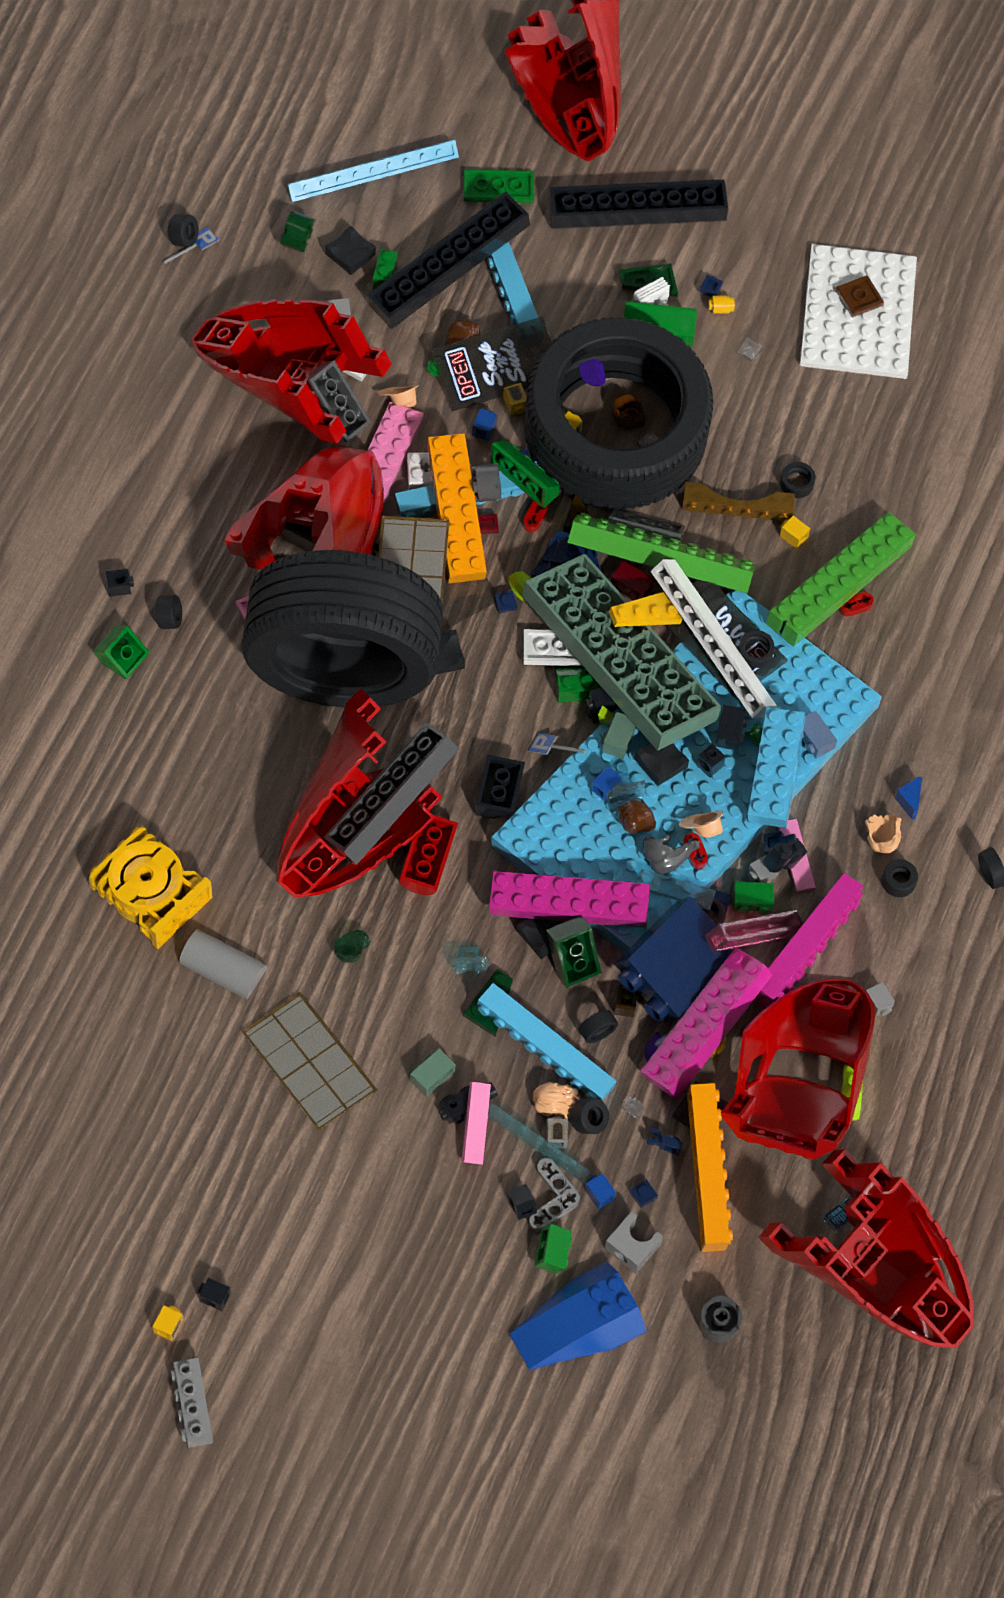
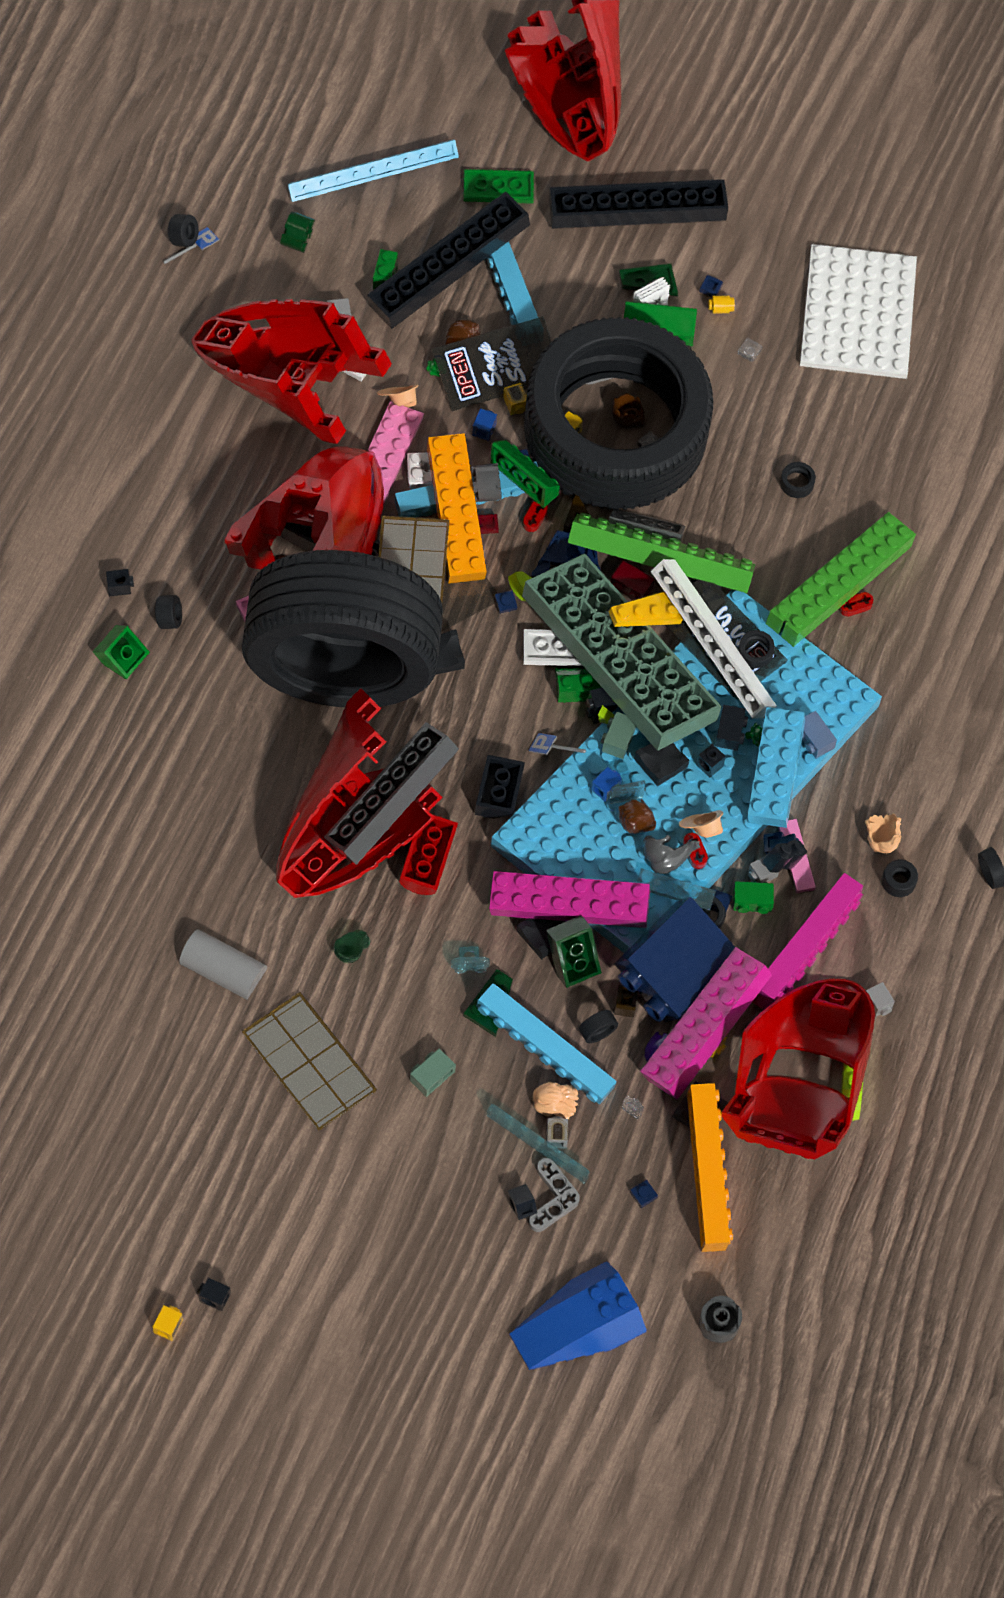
(155, 913): yellow brick -> none
(193, 1403): light grey brick -> none
(338, 398): dark grey slope -> none
(350, 250): black brick -> none
(458, 1114): black brick -> none
(476, 1123): bright pink tile -> none
(553, 1248): green brick -> none
(579, 1116): black tyre -> none
(592, 372): dark purple brick -> none
(600, 1190): blue brick -> none
(627, 1249): light grey piece -> none
(667, 1143): dark blue plate -> none
(700, 498): pearl gold arch -> none
(754, 931): clear pink brick -> none
(794, 532): yellow brick -> none
(837, 1216): tile -> none
(859, 296): reddish brown tile -> none
(887, 1258): red piece -> none
(909, 797): blue slope -> none

